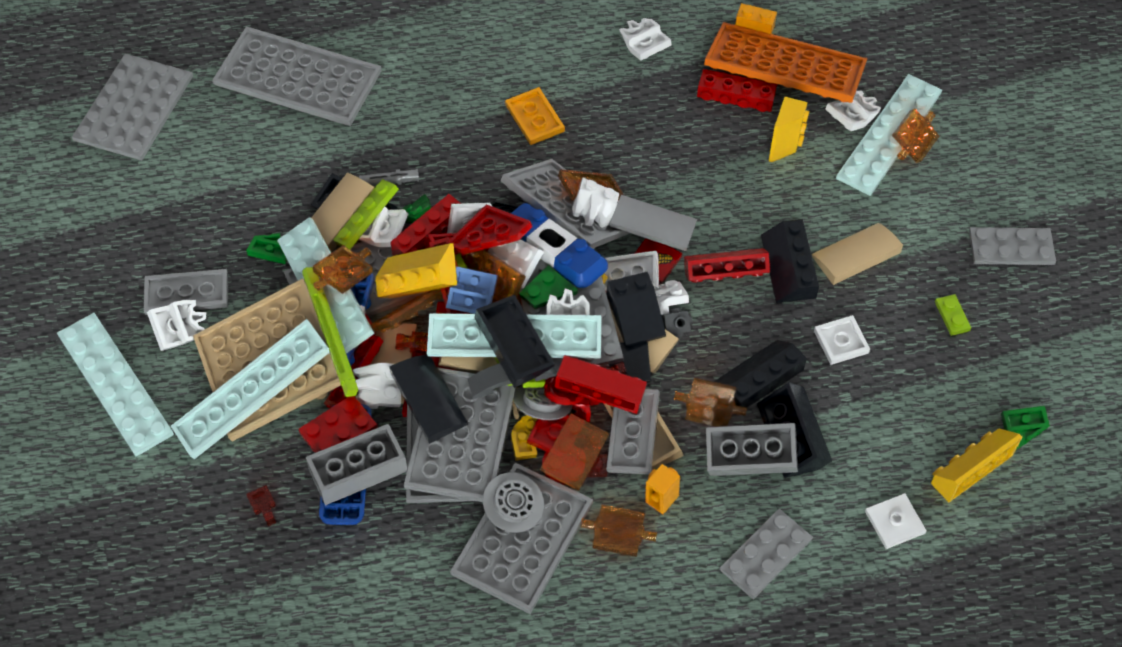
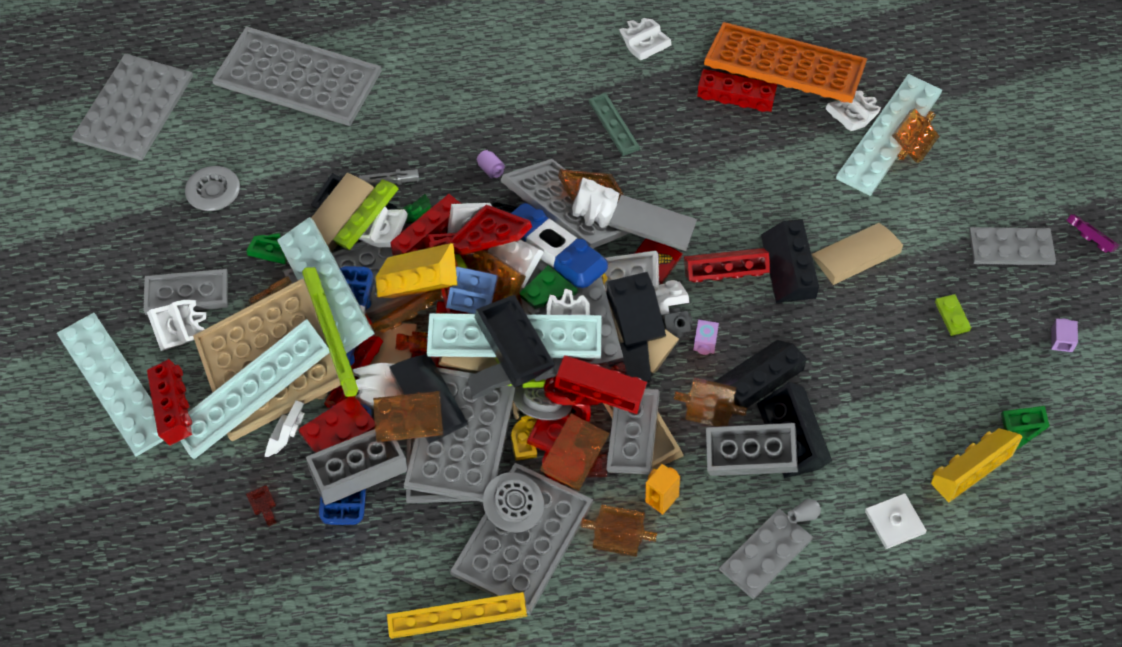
(169, 402): none -> red brick
(213, 192): none -> light grey wheel
(271, 290): none -> clear orange plate
(285, 429): none -> white plate
(342, 269): clear orange plate -> none
(408, 416): none -> clear orange plate
(456, 615): none -> yellow plate
(490, 164): none -> lavender brick
(534, 116): light orange plate -> none
(614, 124): none -> sand green tile
(706, 337): none -> lavender brick
(756, 18): light orange brick -> none
(789, 128): yellow slope -> none
(805, 511): none -> light grey cone
(841, 340): white plate -> none
(1064, 335): none -> lavender brick
(1089, 232): none -> magenta plate

